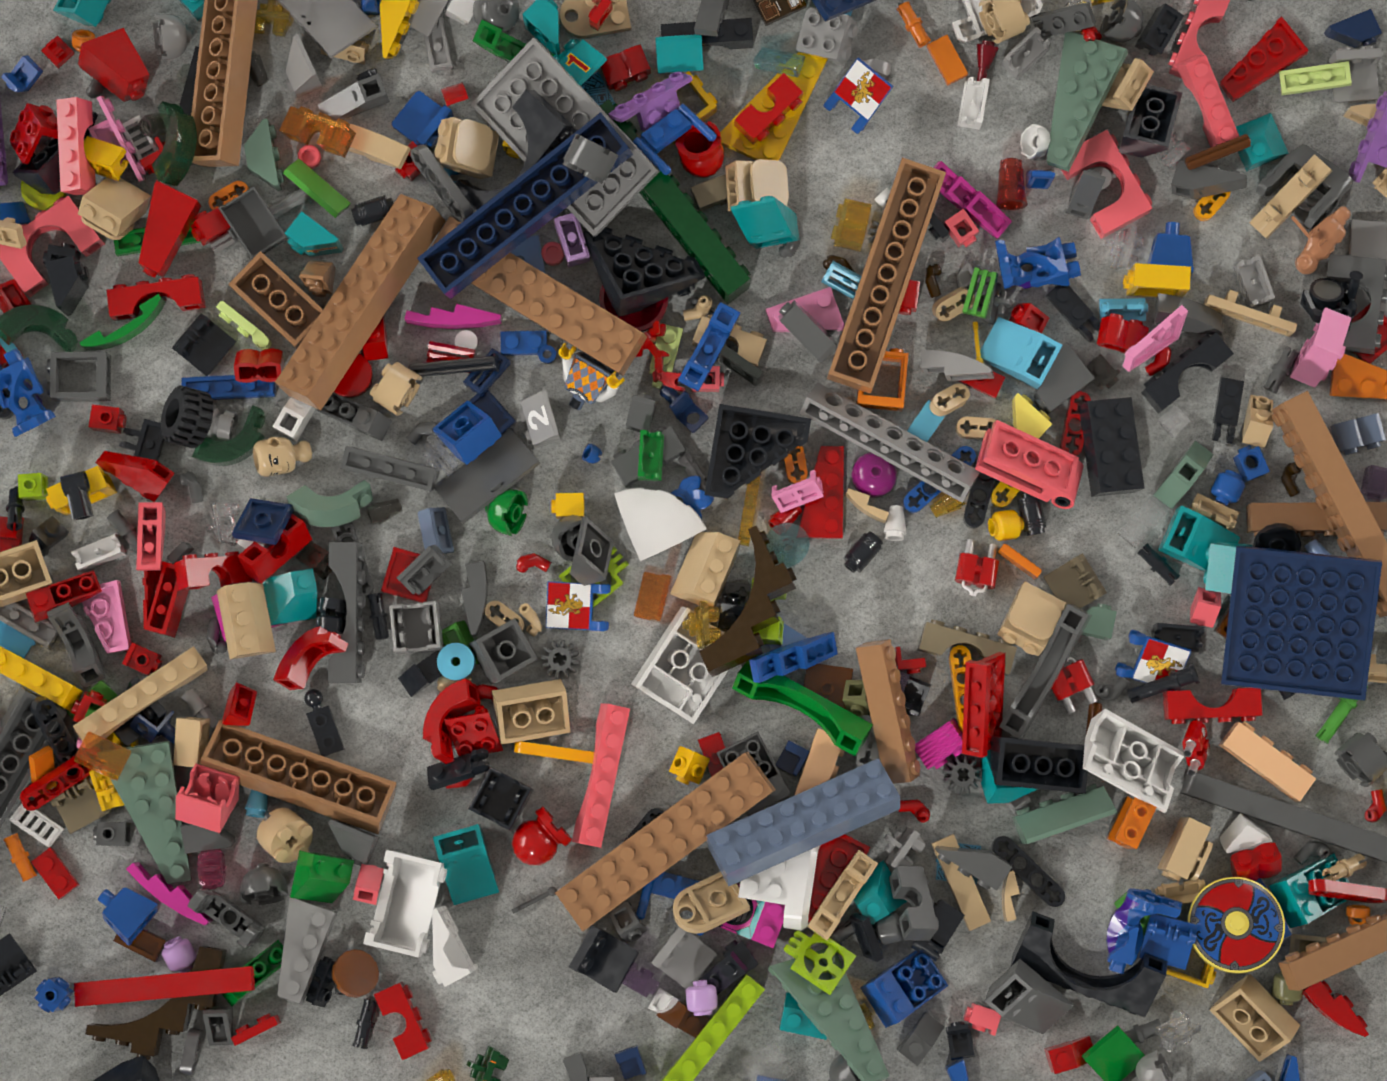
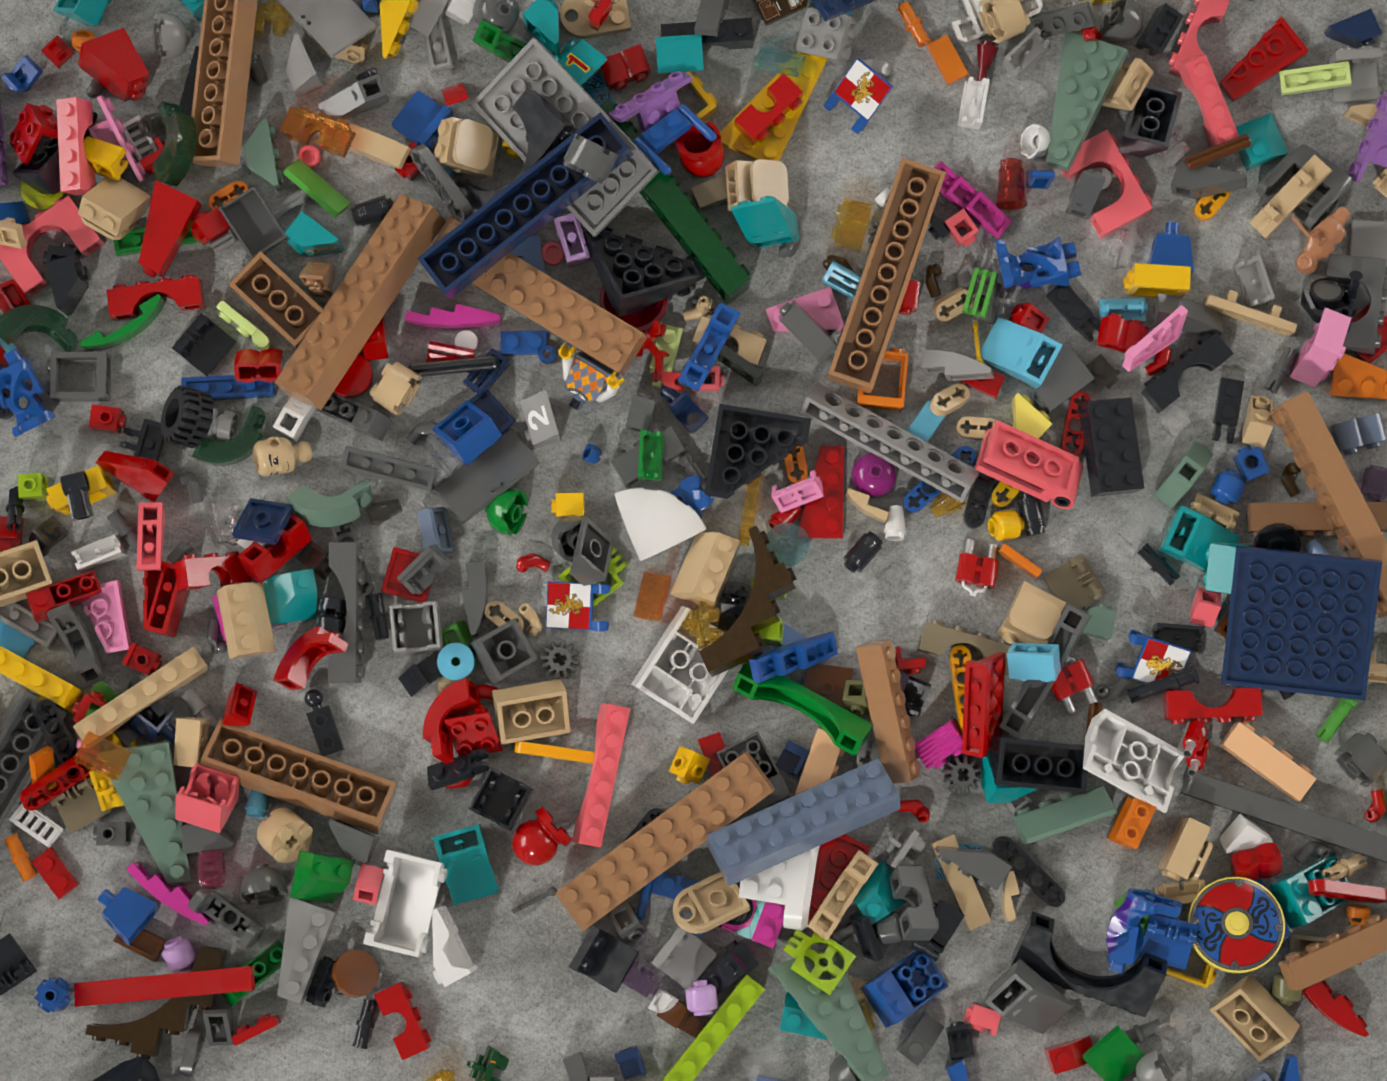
(1034, 661): none -> medium azure brick

